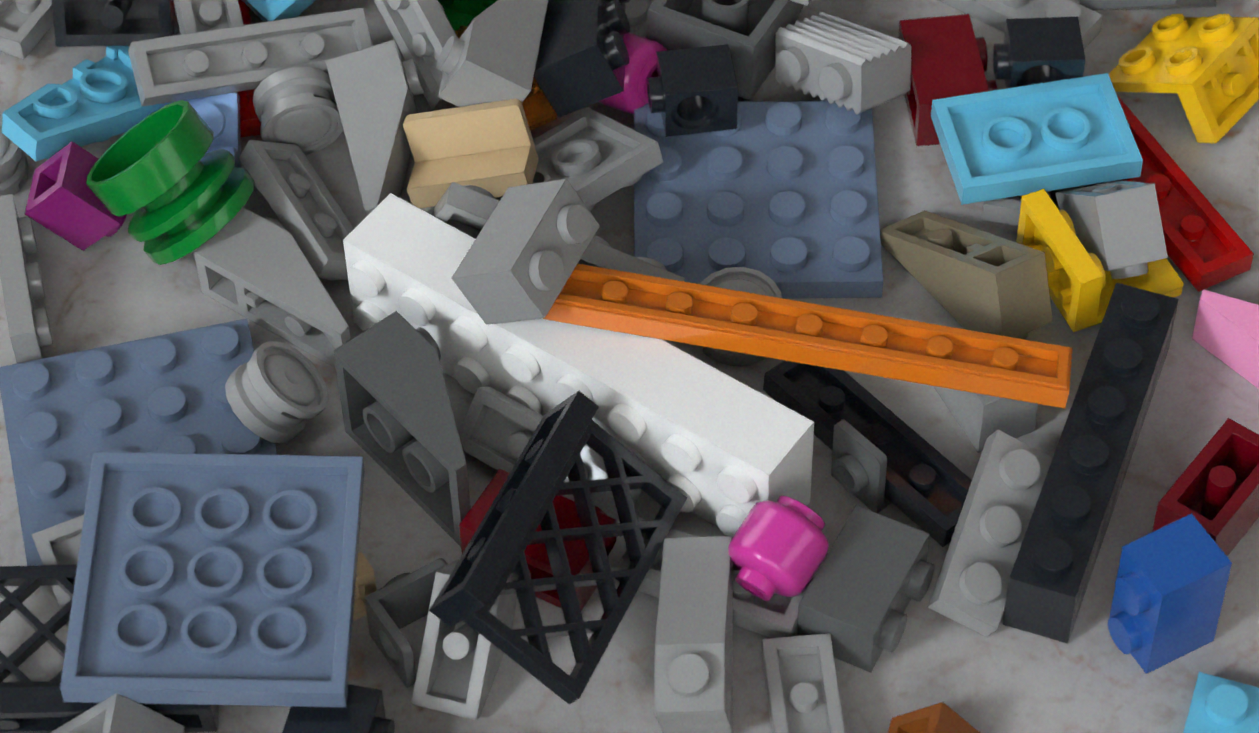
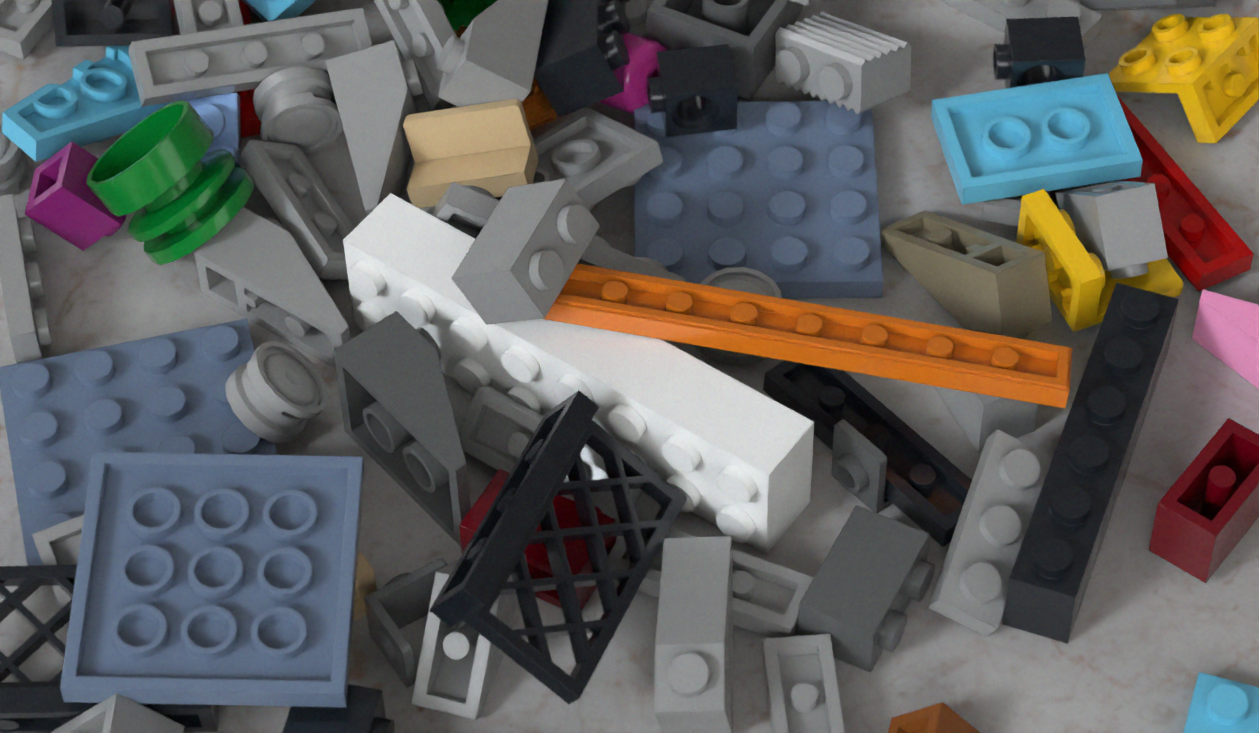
(778, 548): dark pink head -> none
(944, 64): dark red brick -> none
(1168, 593): blue brick -> none

